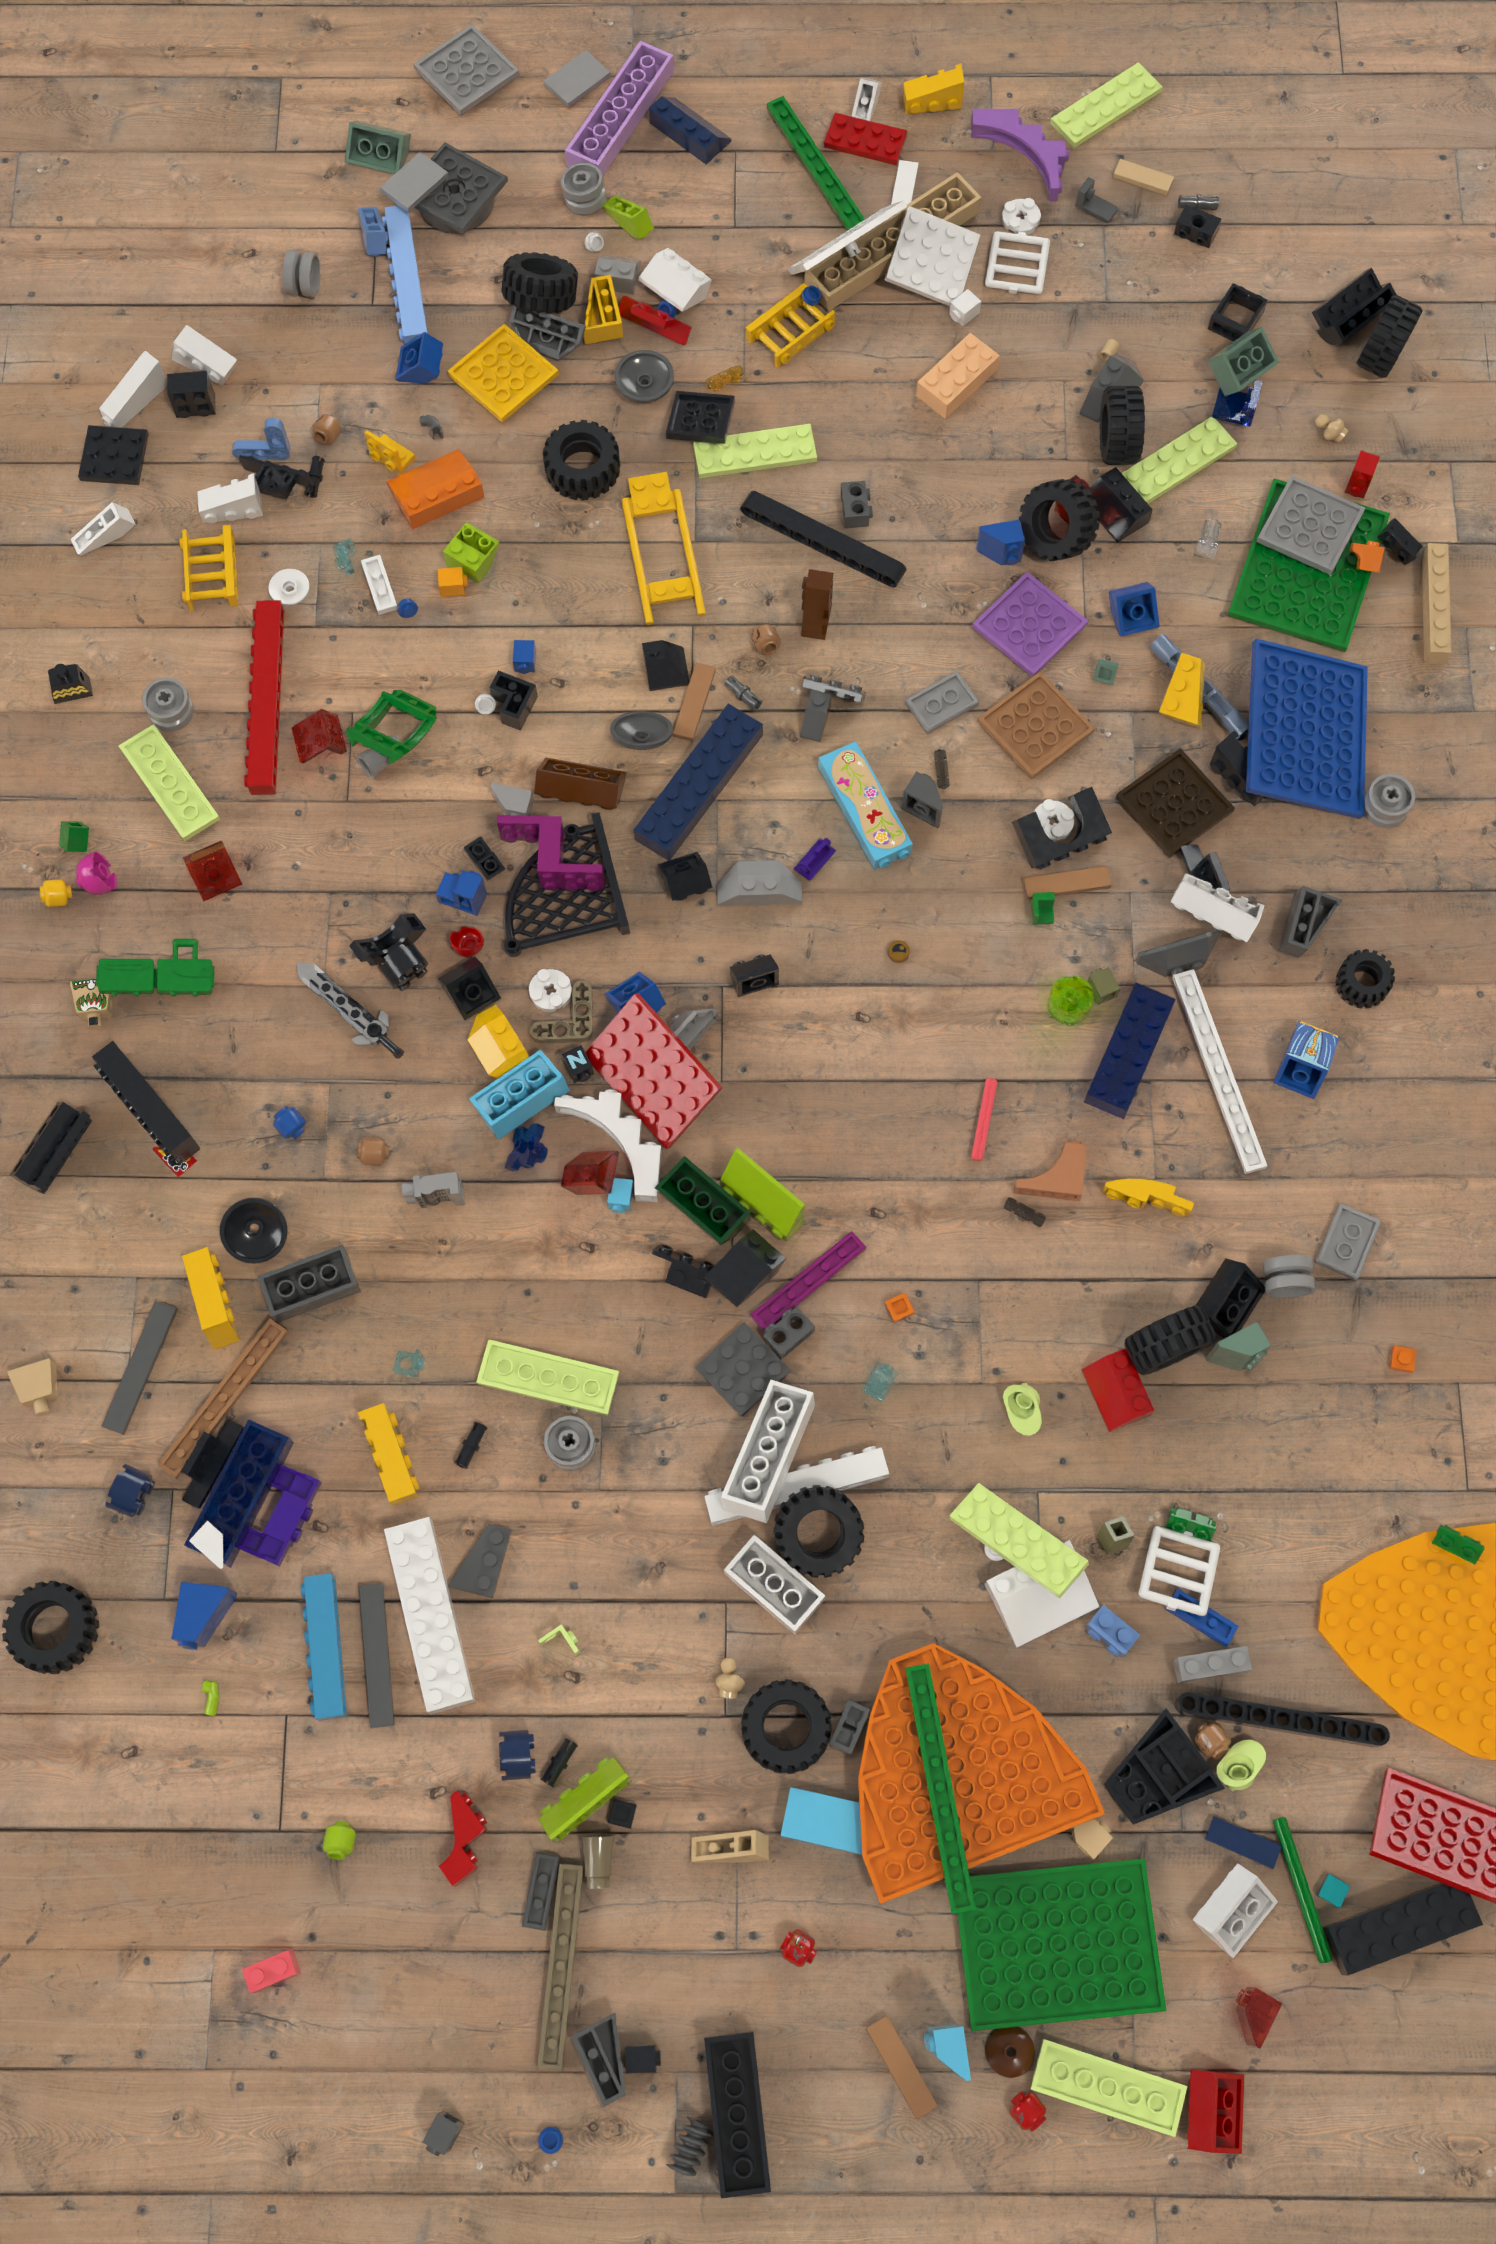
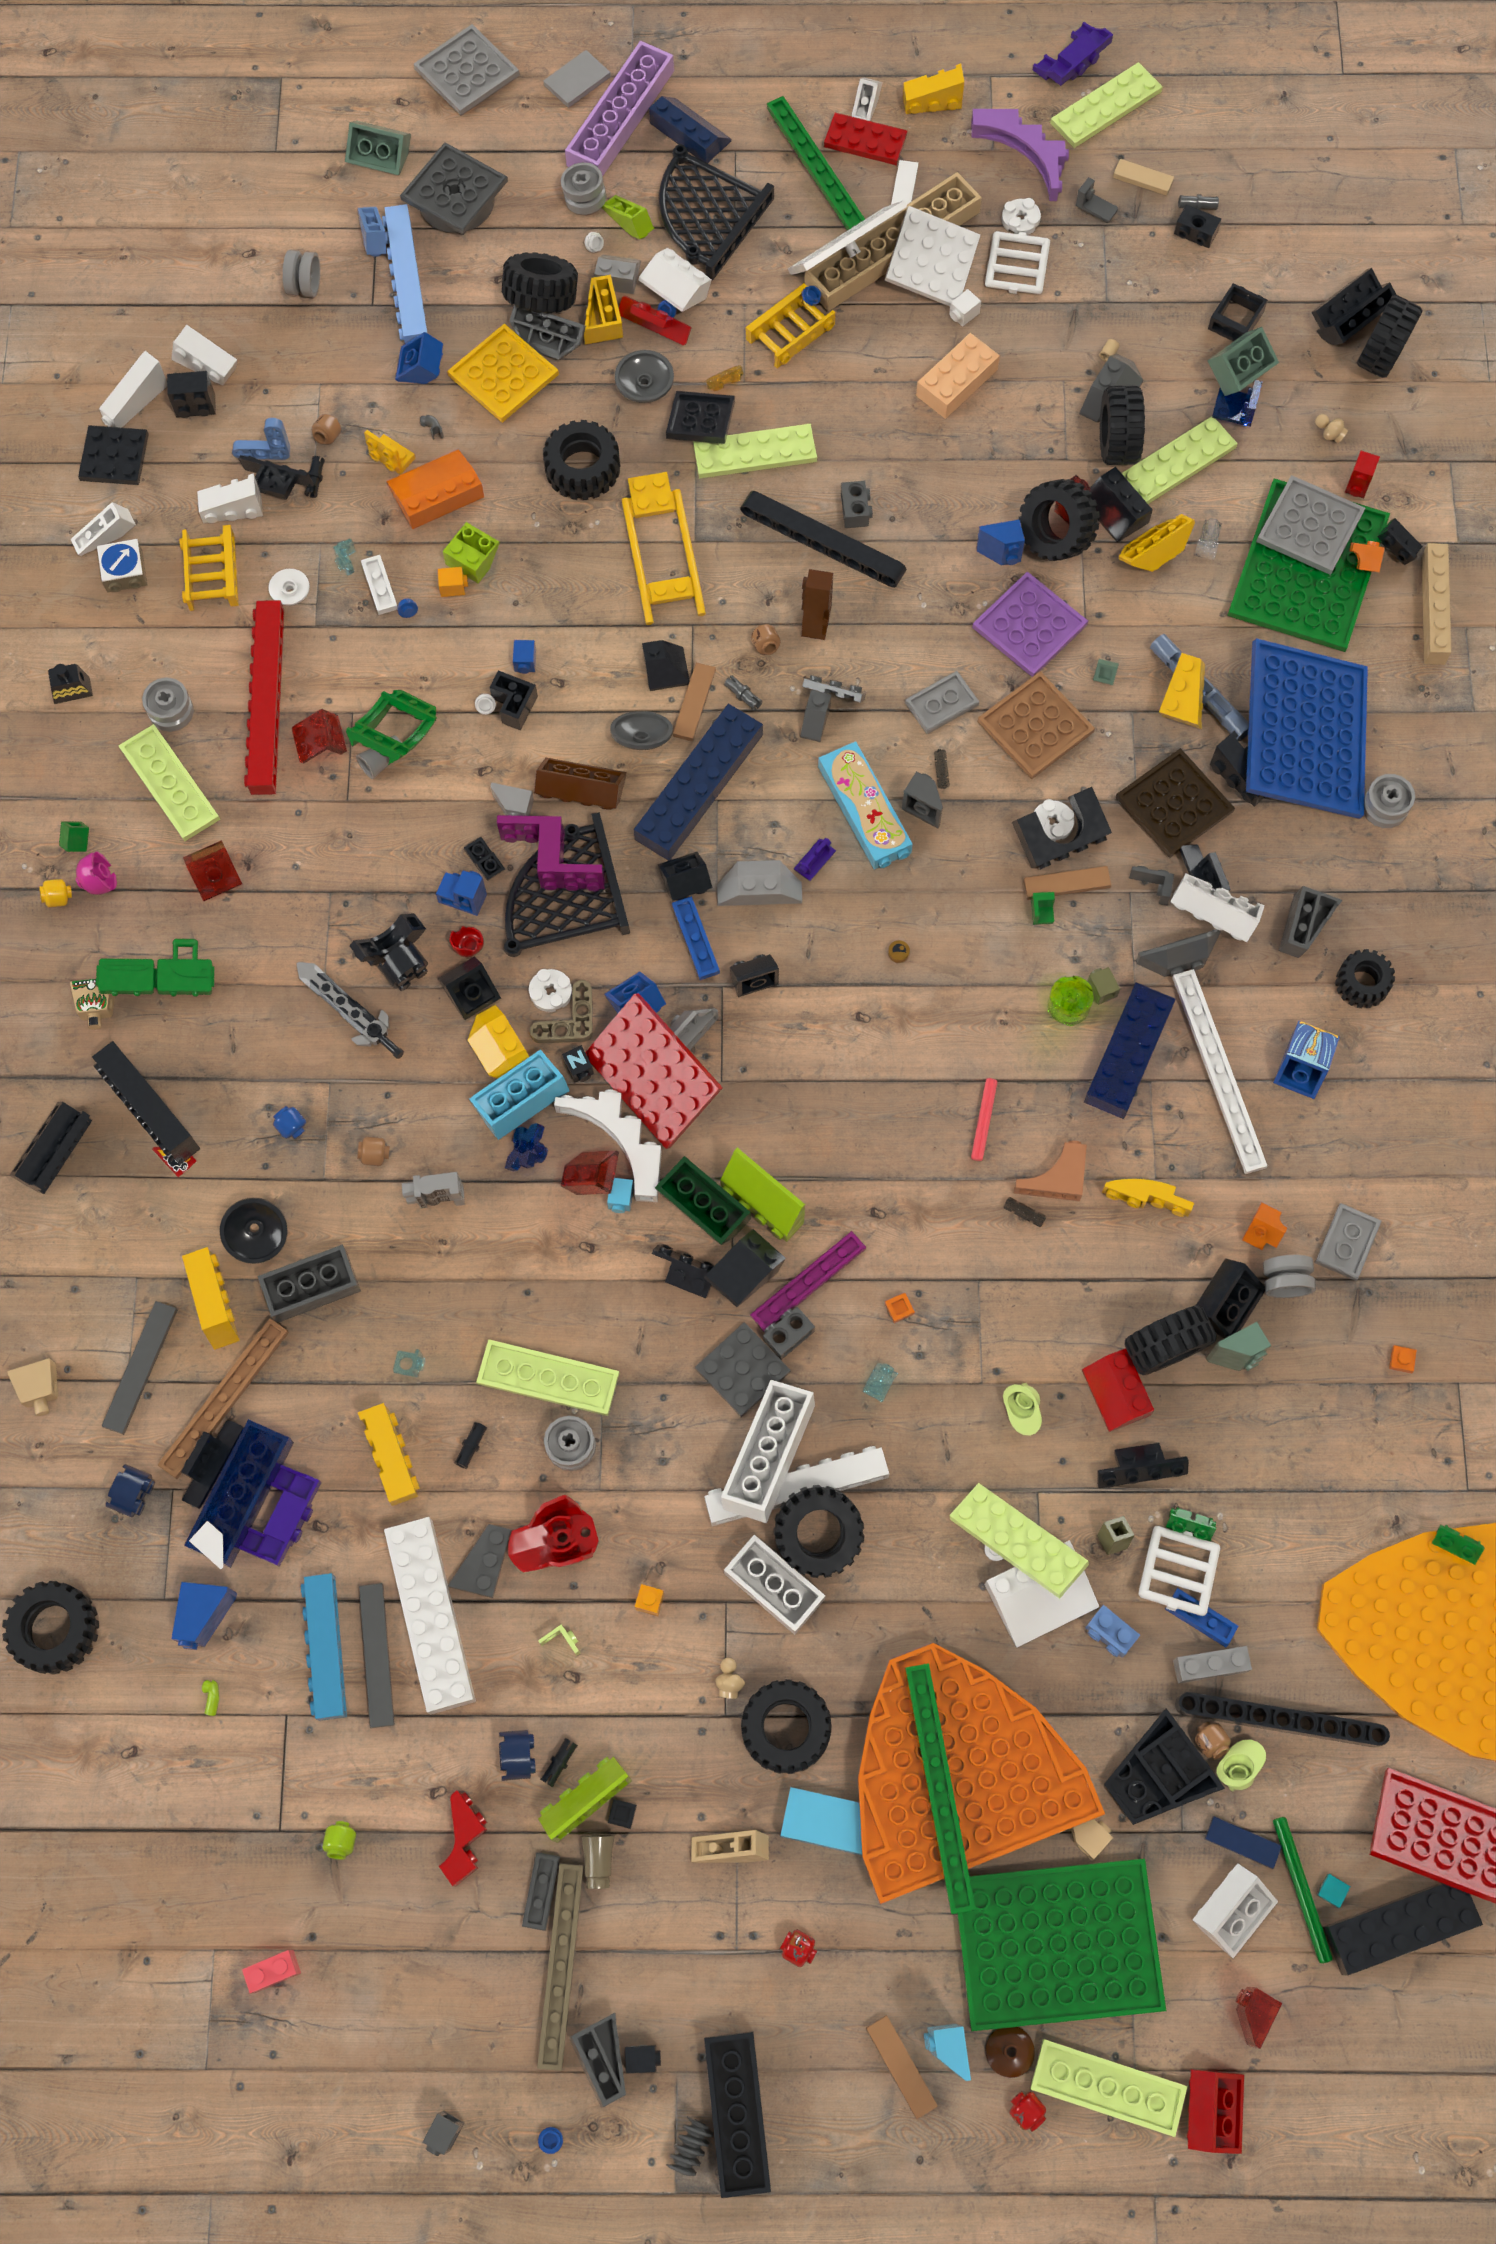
(122, 565): none -> piece
(414, 182): light grey tile -> none
(538, 1543): none -> red piece
(649, 1600): none -> light orange brick
(695, 938): none -> blue plate
(735, 236): none -> black piece
(849, 1727): dark grey brick -> none
(1076, 56): none -> dark purple bracket
(1134, 608): blue slope -> none
(1141, 1465): none -> black bracket
(1158, 544): none -> yellow wedge
(1159, 877): none -> dark grey bracket
(1265, 1228): none -> orange brick

